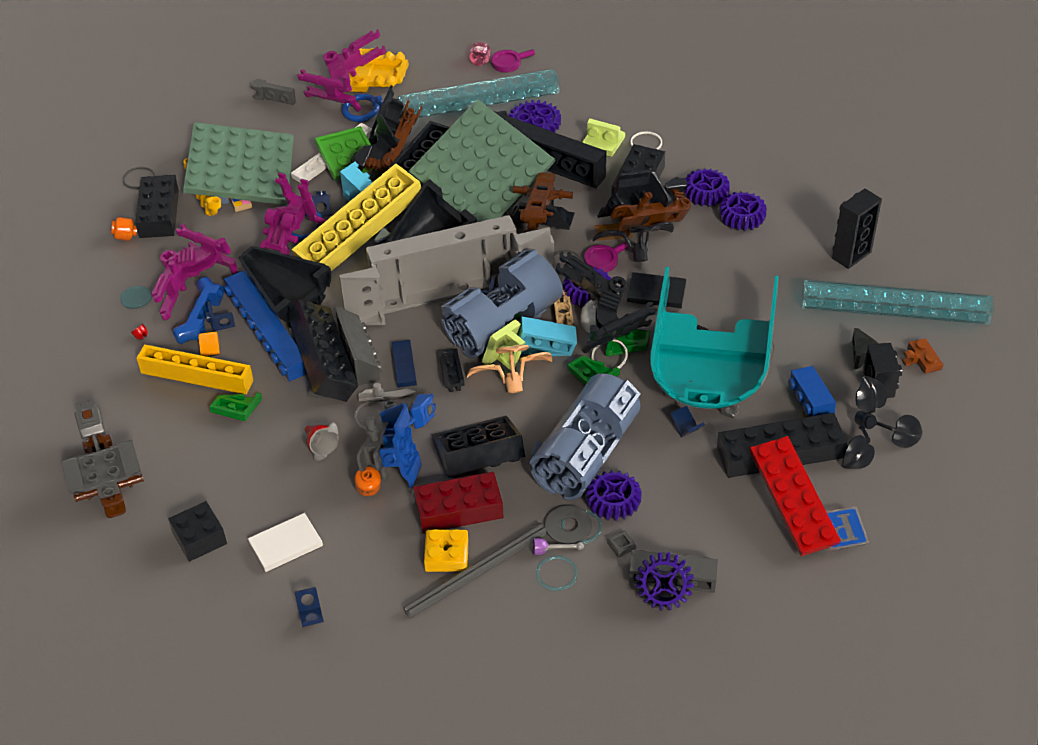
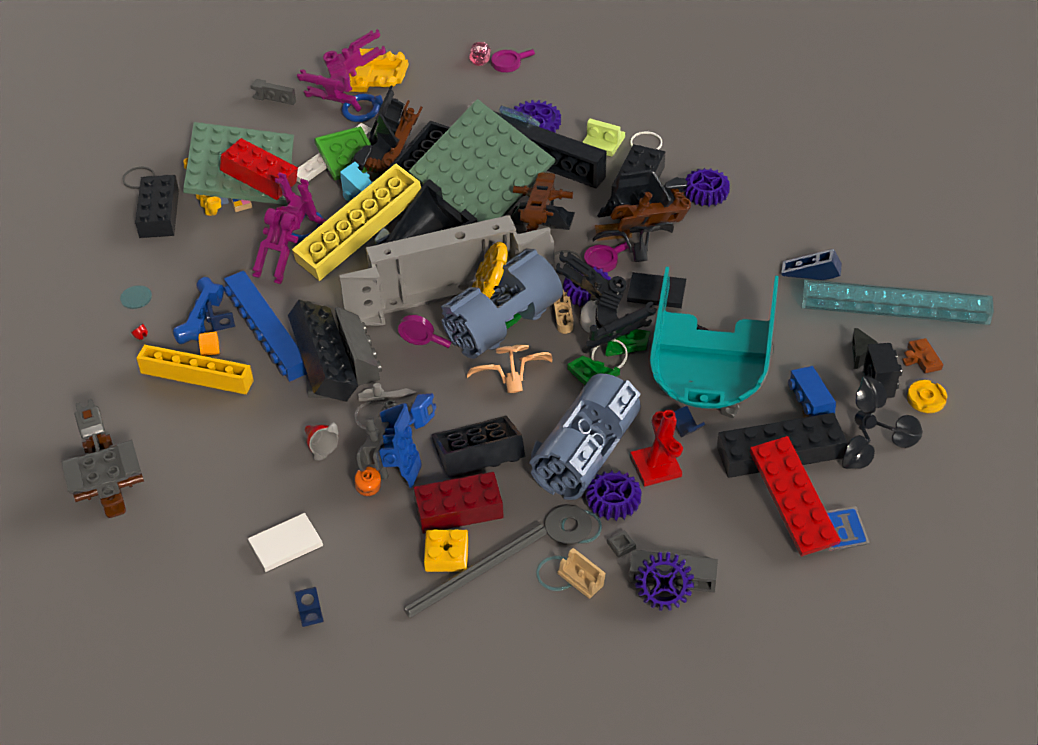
(123, 229): orange head -> none
(188, 264): magenta piece -> none
(197, 531): black brick -> none
(235, 405): green wing -> none
(257, 168): none -> red brick
(285, 278): black cone -> none
(321, 196): dark blue bracket -> none
(404, 363): dark blue tile -> none
(419, 331): none -> magenta piece
(451, 369): black hinge -> none
(488, 92): clear light blue brick -> none
(490, 270): none -> yellow plate
(504, 337): yellowish green bracket -> none
(518, 115): none -> clear light blue tile
(541, 546): hinge -> none
(547, 337): medium azure wedge -> none
(581, 573): none -> tan hinge
(659, 461): none -> red piece
(743, 211): dark purple gear -> none
(815, 266): none -> dark blue slope
(856, 228): black brick -> none
(926, 396): none -> yellow tile

